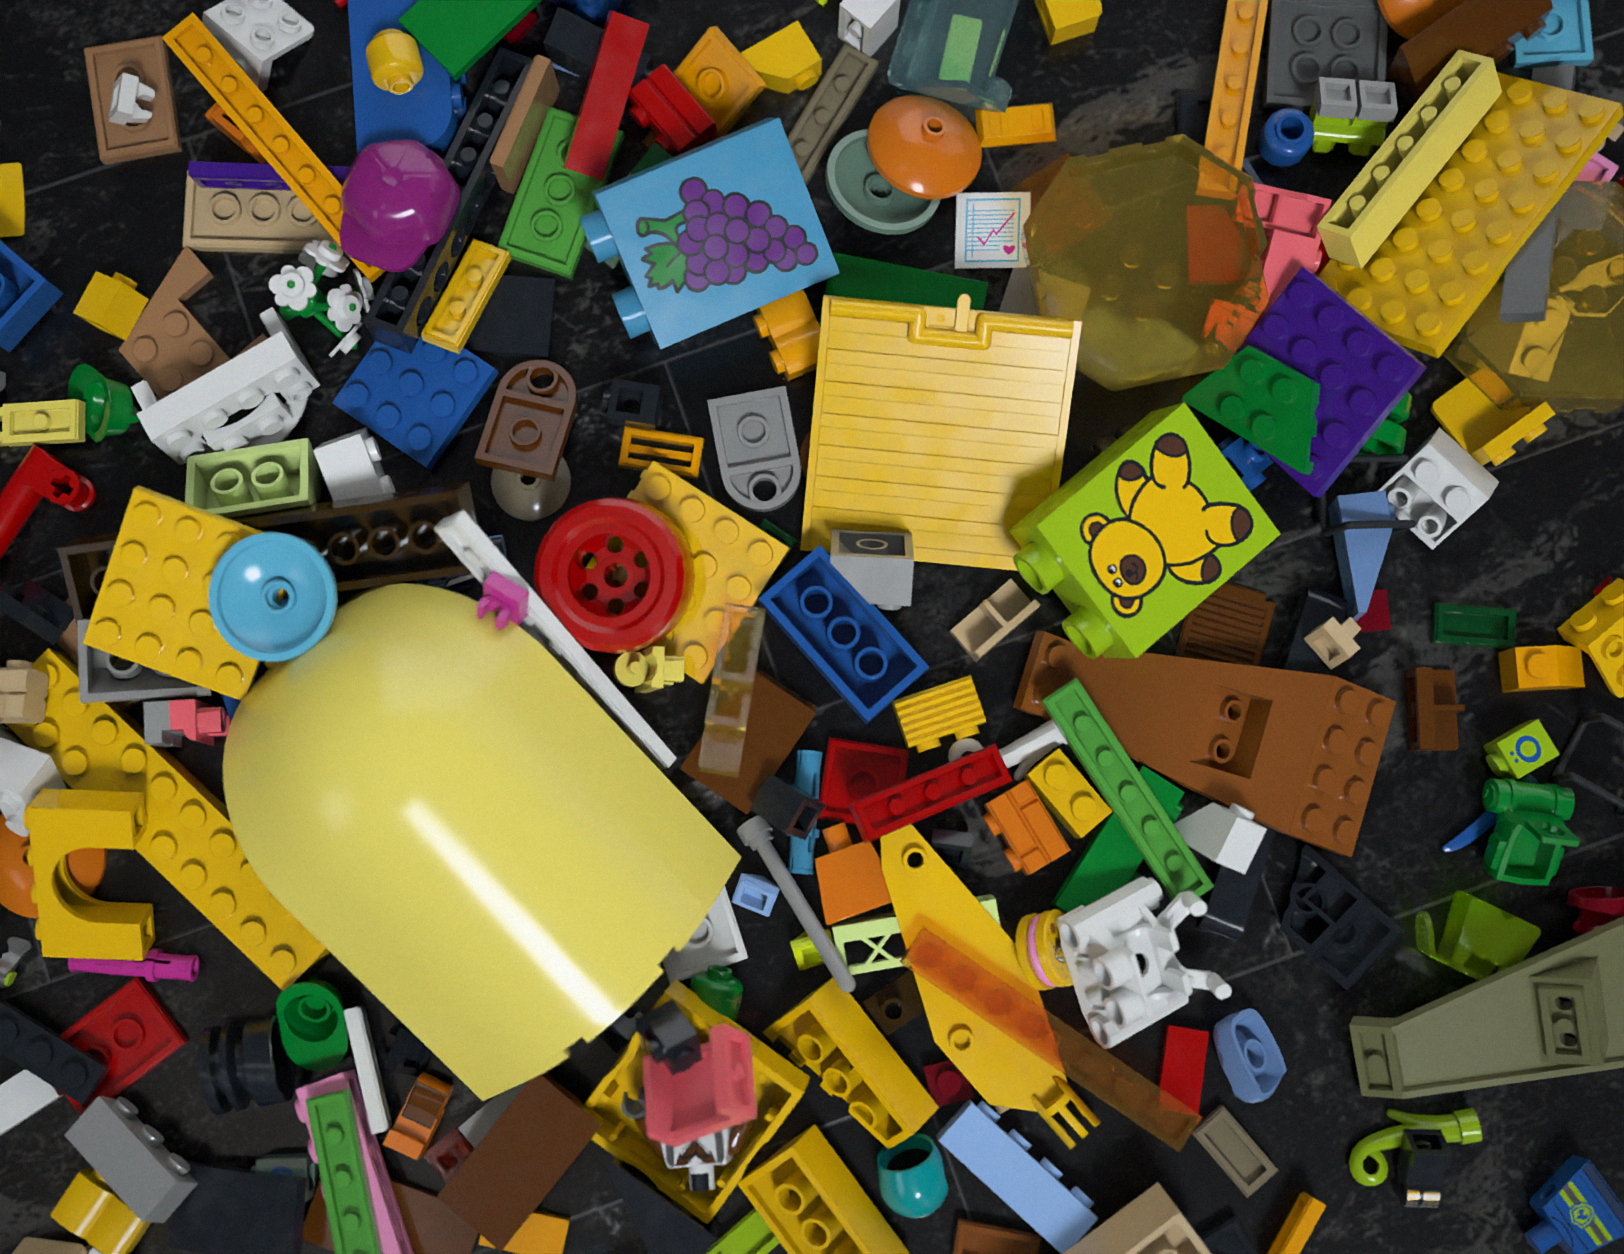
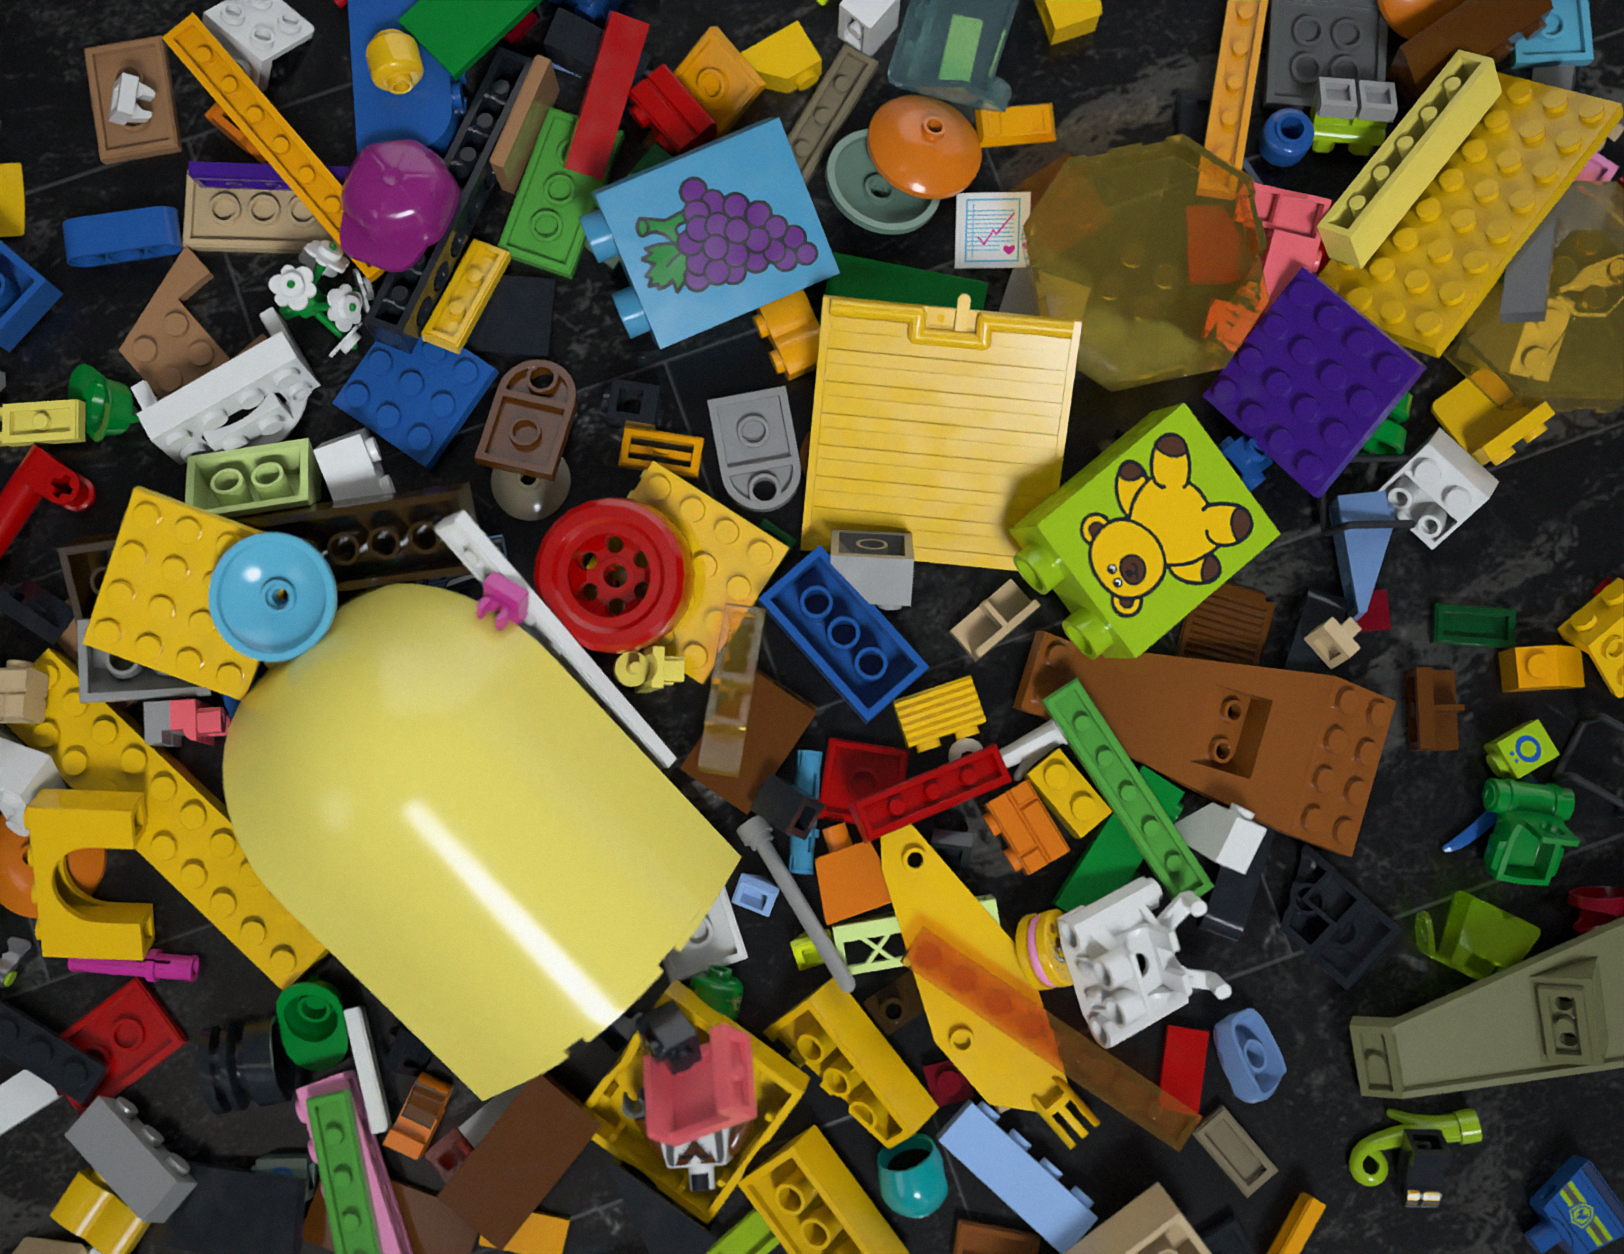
(111, 304): yellow brick -> none
(122, 236): none -> blue beam
(1263, 405): green wing -> none

